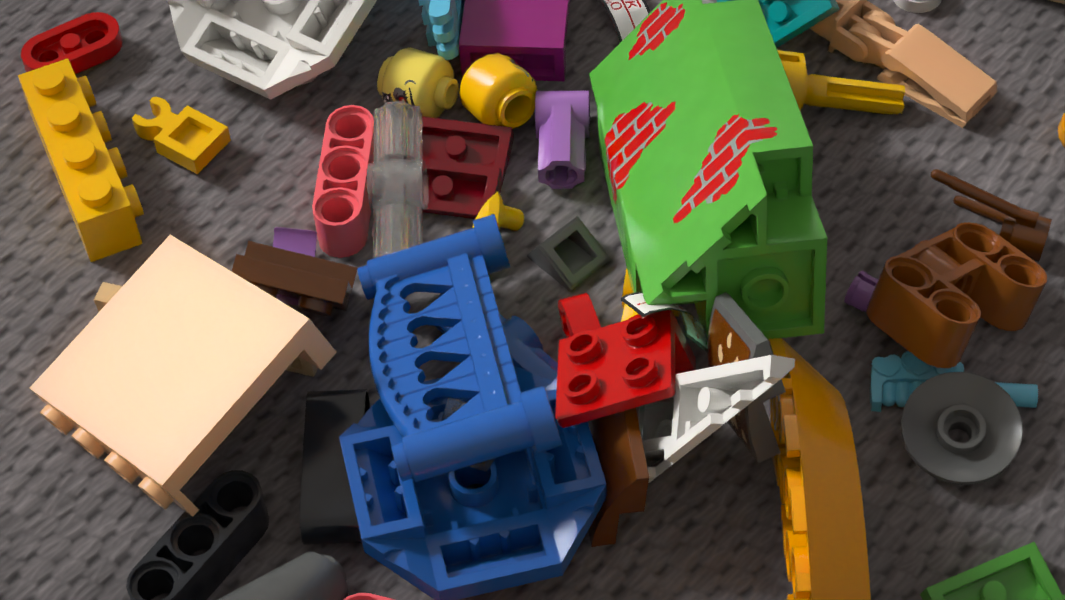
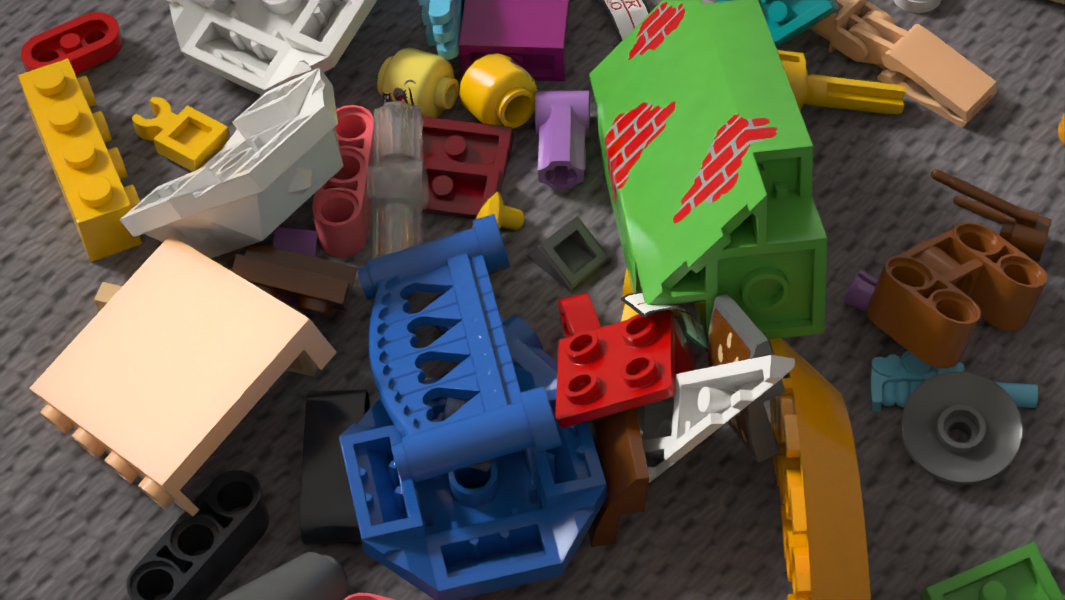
(258, 178): none -> white piece

